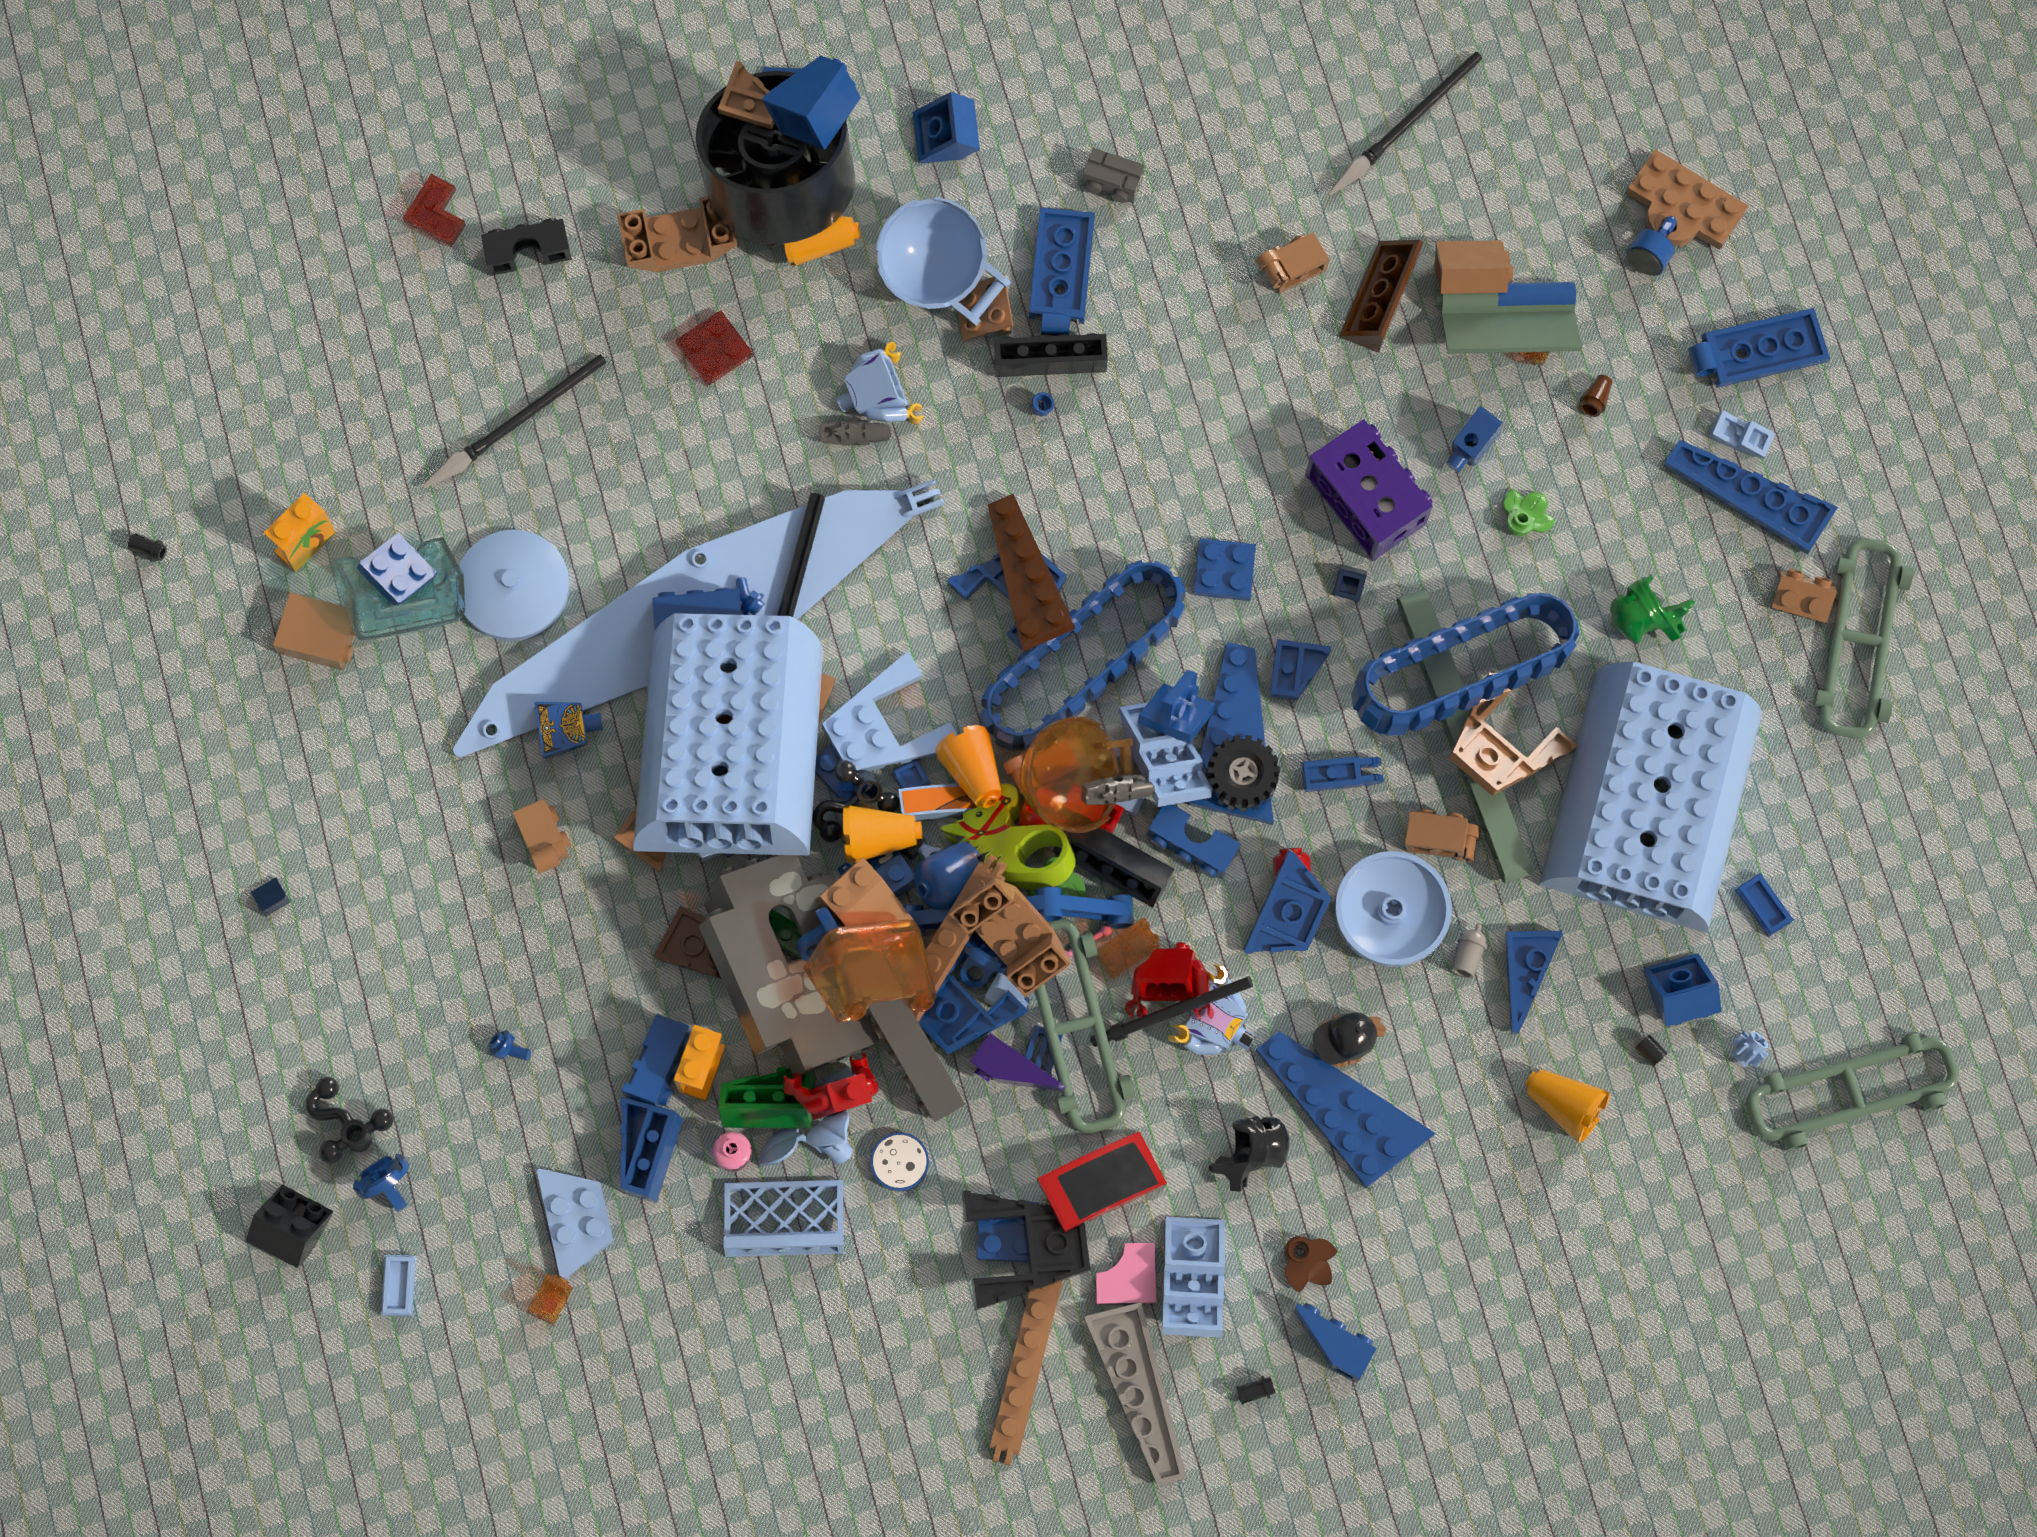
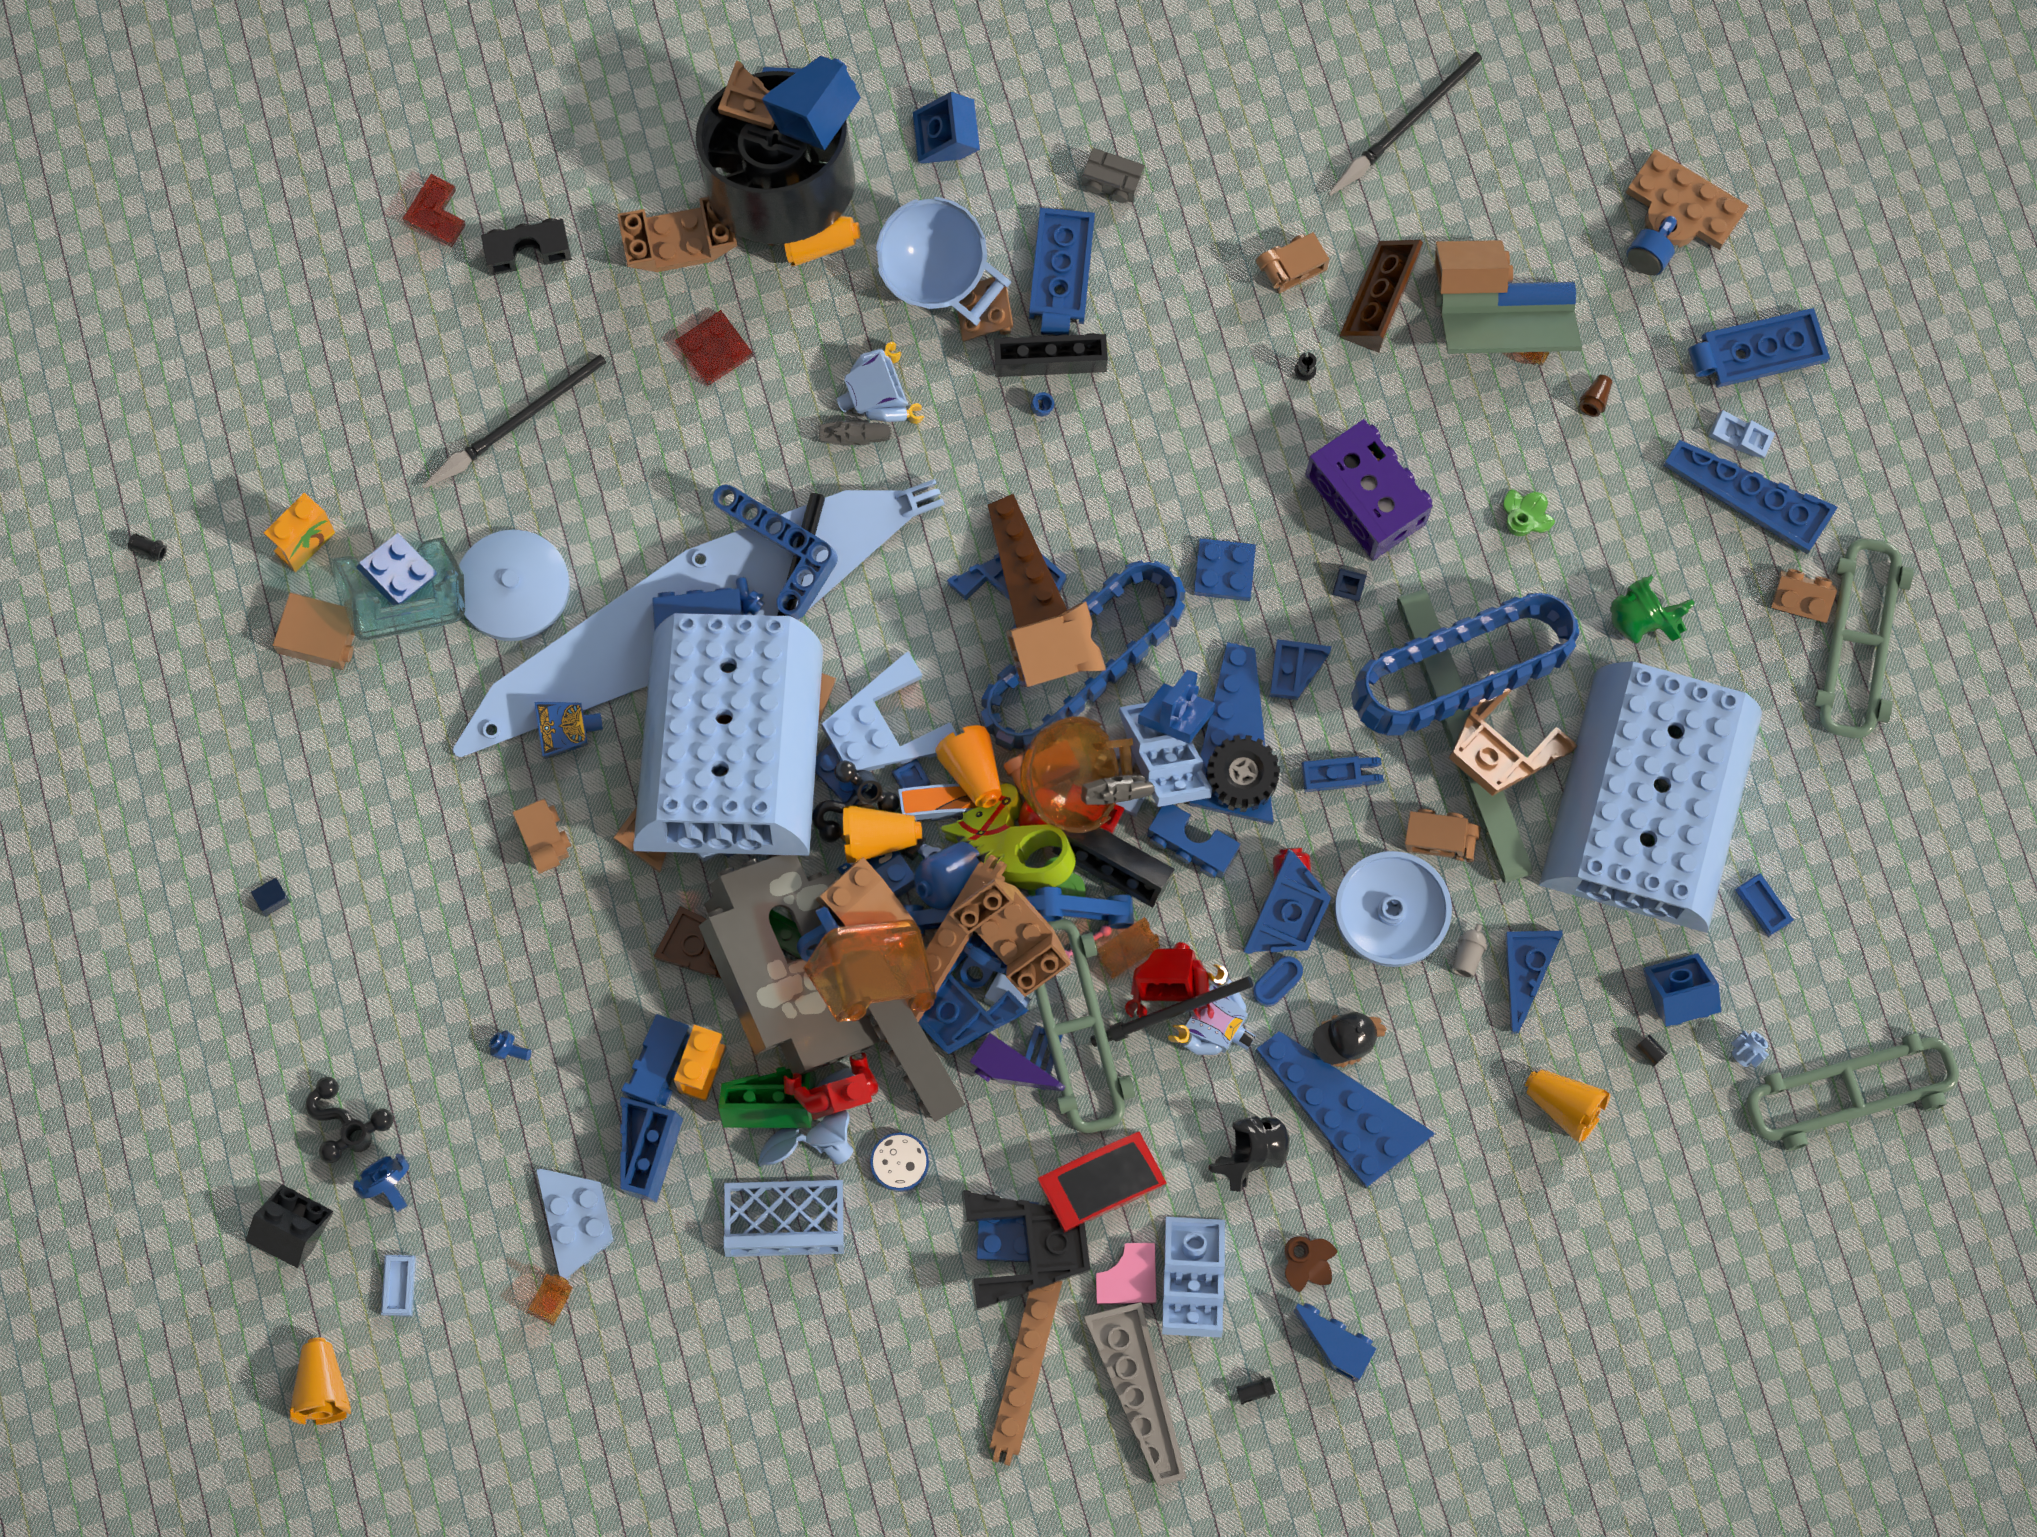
(319, 1386): none -> light orange cone
(736, 1161): bright pink head -> none
(784, 538): none -> blue beam
(1055, 647): none -> medium nougat piece
(1278, 981): none -> blue tile
(1301, 367): none -> black pin
(1480, 430): blue torso -> none

